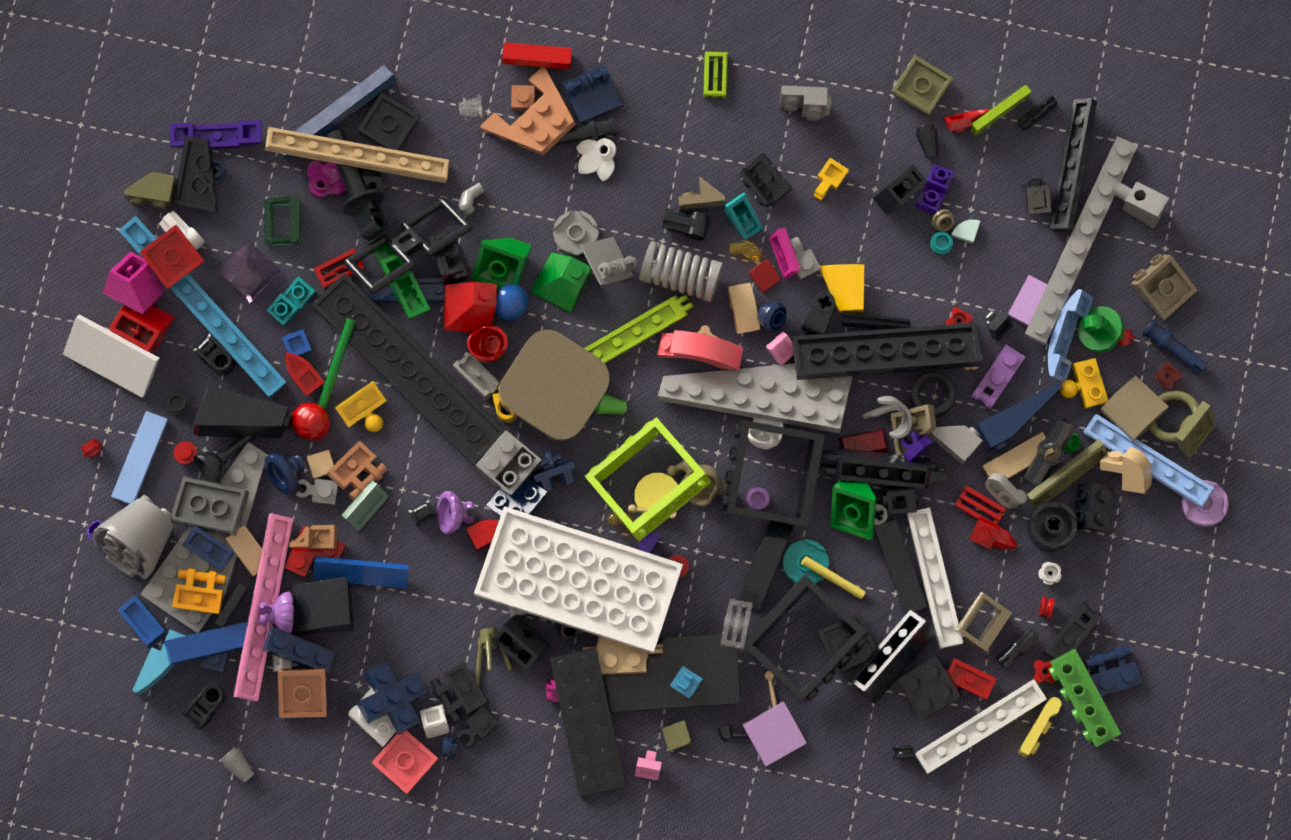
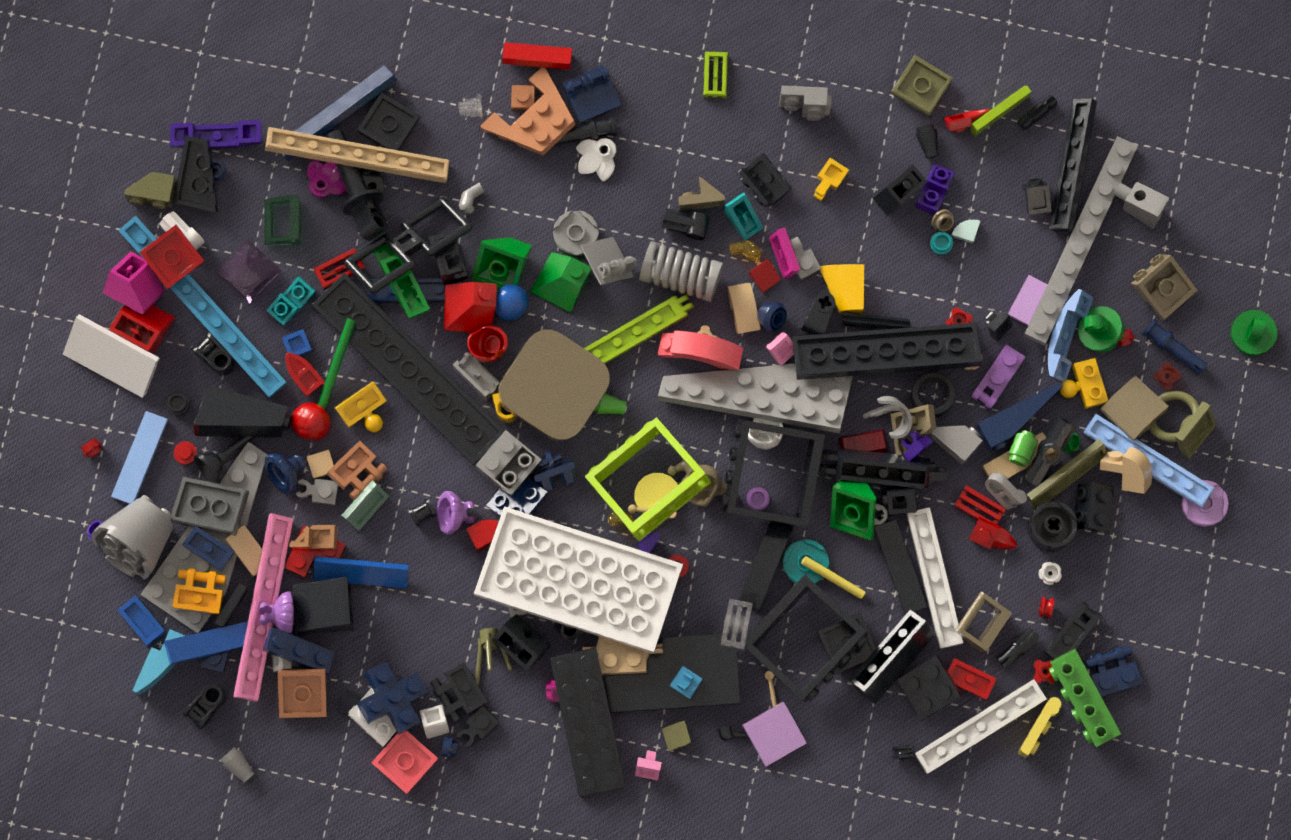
(1023, 448): none -> bright green brick
(1253, 332): none -> green tile

